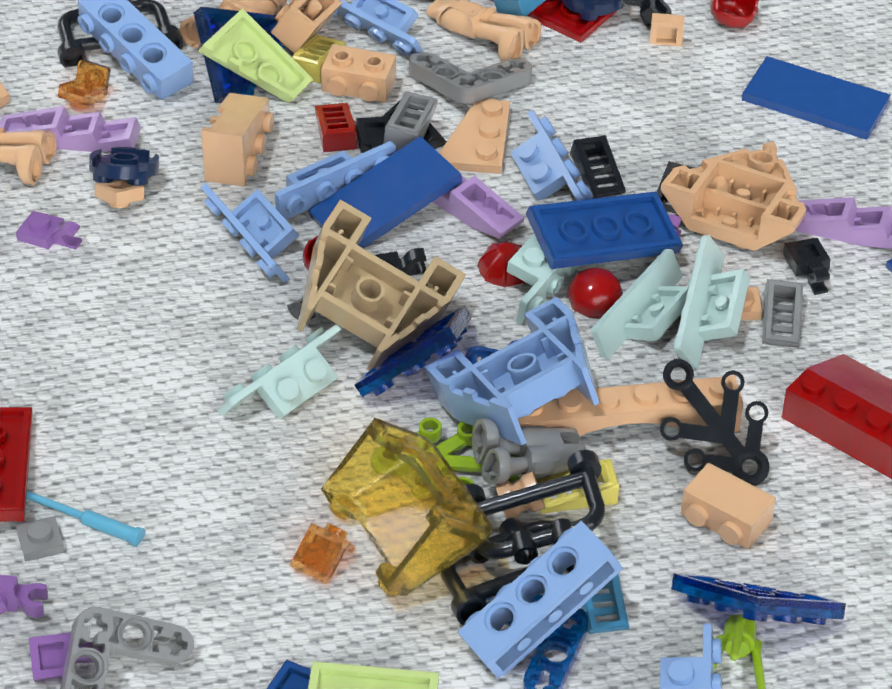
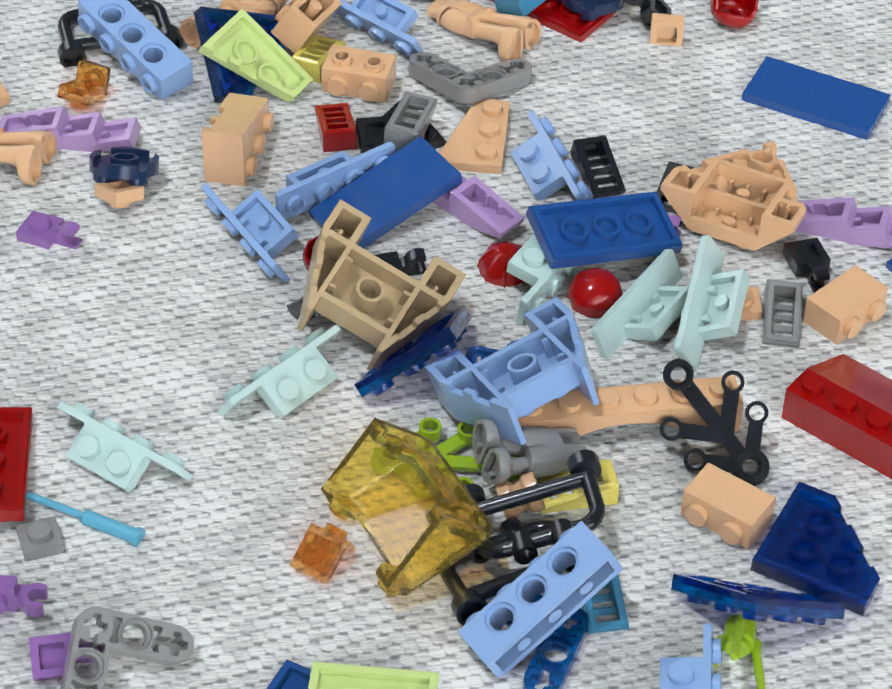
(113, 455): none -> light aqua bracket
(817, 551): none -> clear blue plate
(846, 305): none -> light nougat brick

